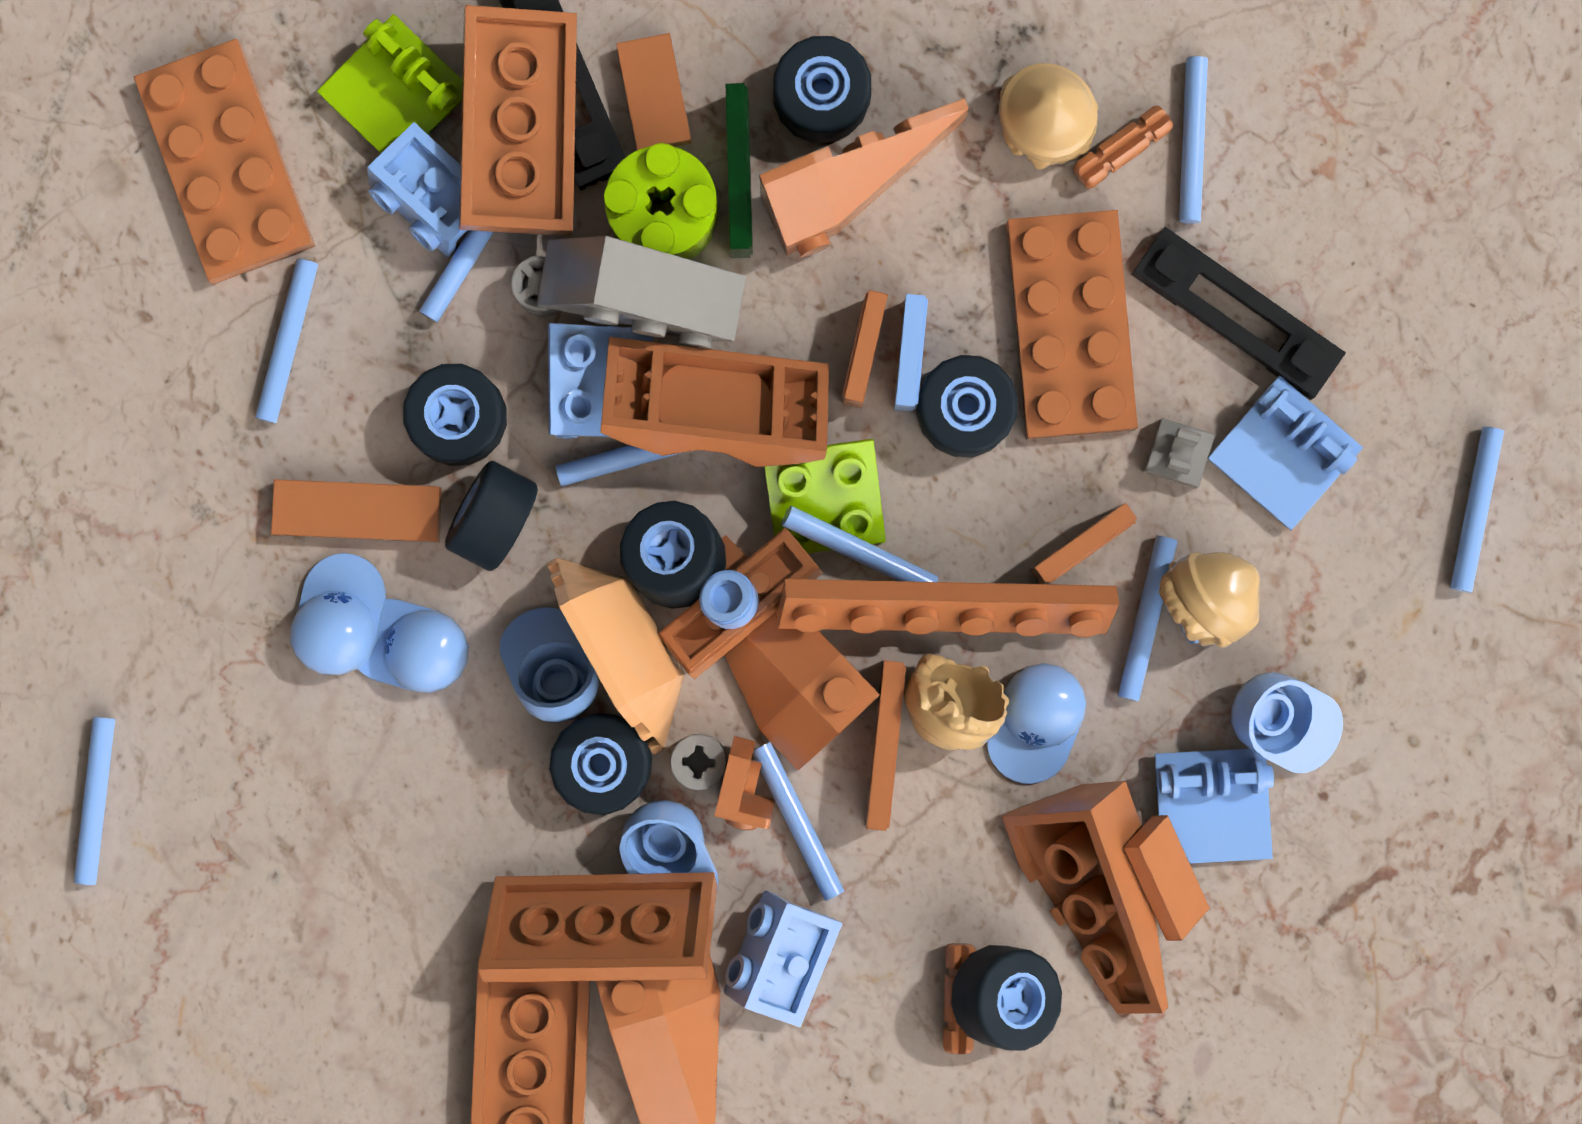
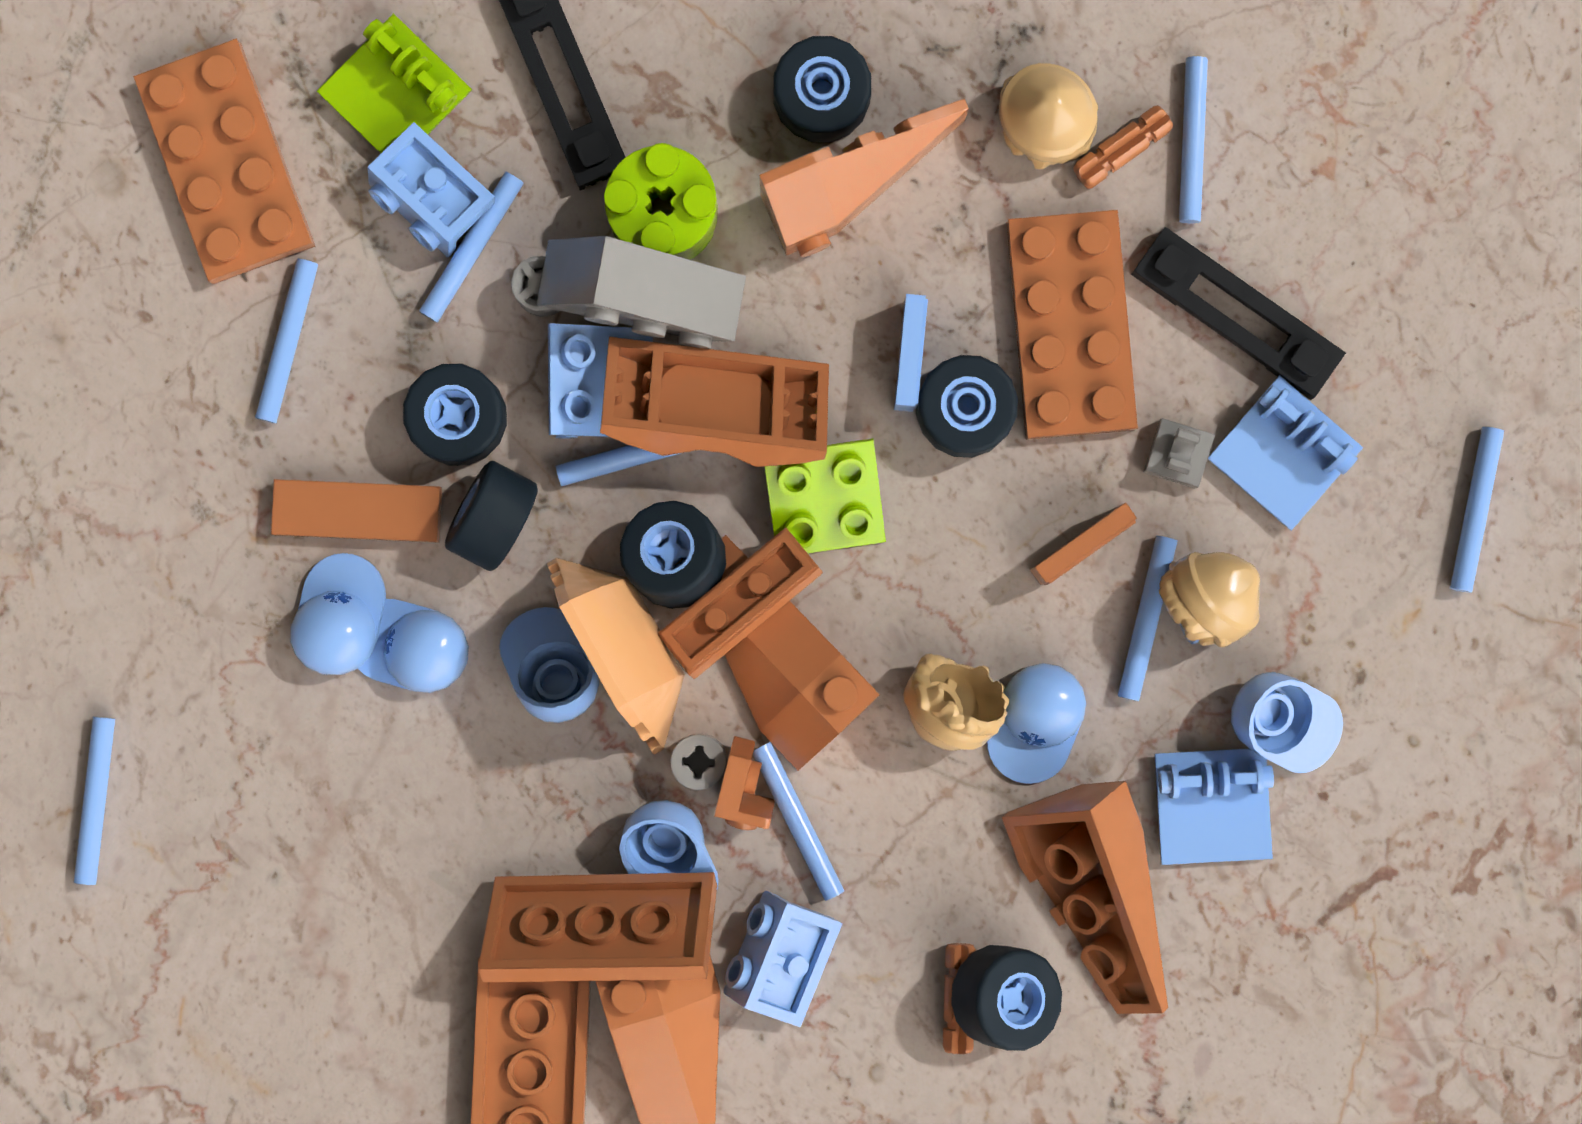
(518, 121): nougat plate -> none
(610, 750): black wheel -> none
(653, 91): nougat tile -> none
(728, 599): light blue tile -> none
(739, 170): dark green tile -> none
(854, 547): light blue bar -> none
(864, 348): nougat tile -> none
(885, 745): nougat tile -> none
(946, 607): nougat plate -> none
(1166, 878): nougat tile -> none

